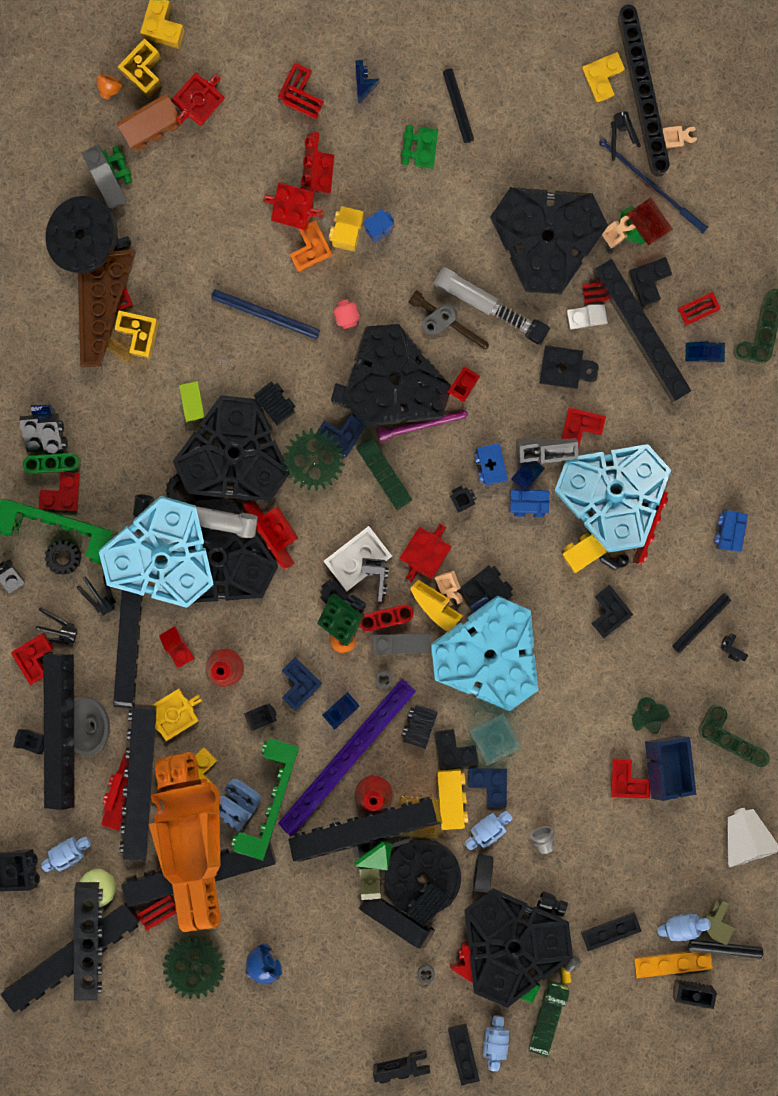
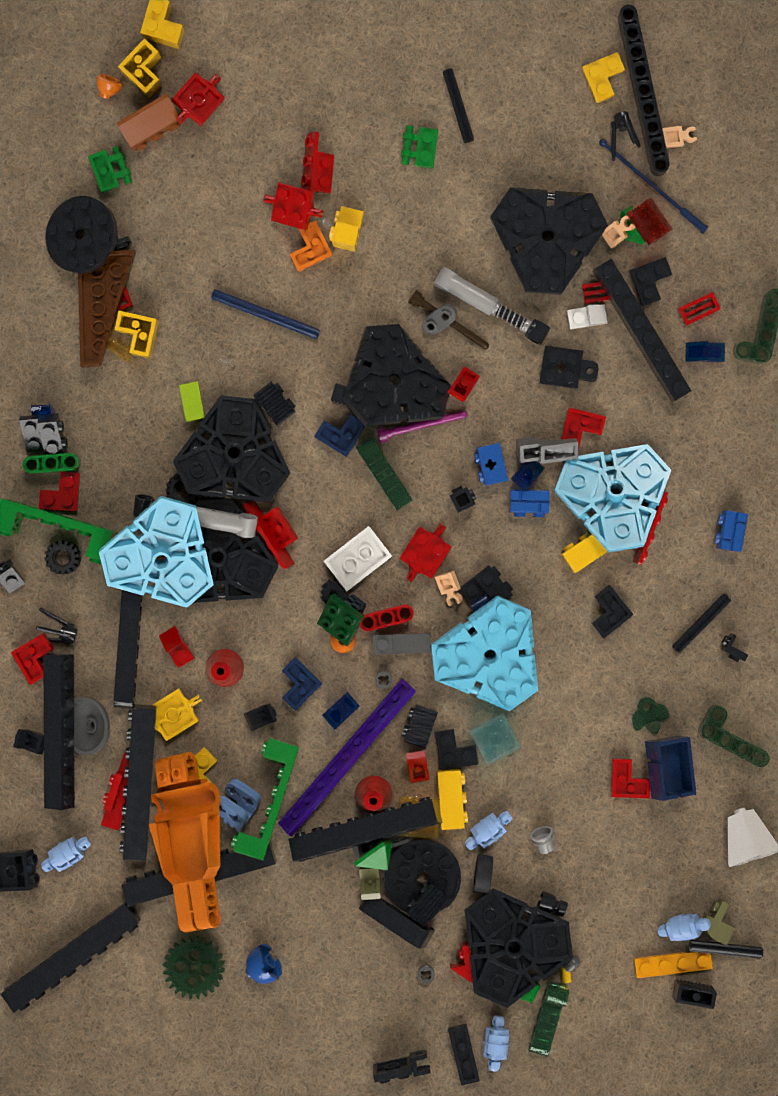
(84, 989): black brick -> none
(102, 605): black plant -> none
(104, 176): dark grey slope -> none
(106, 881): yellowish green cylinder -> none
(159, 920): red tile -> none
(287, 95): red tile -> none
(300, 447): clear green gear -> none
(302, 69): red tile -> none
(346, 314): coral head -> none
(364, 86): clear blue slope -> none
(374, 567): bracket -> none
(379, 225): blue brick -> none
(417, 766): none -> red slope
(436, 606): yellow slope -> none
(494, 780): dark blue plate -> none
(611, 931): black plate -> none
(616, 562): black arm -> none

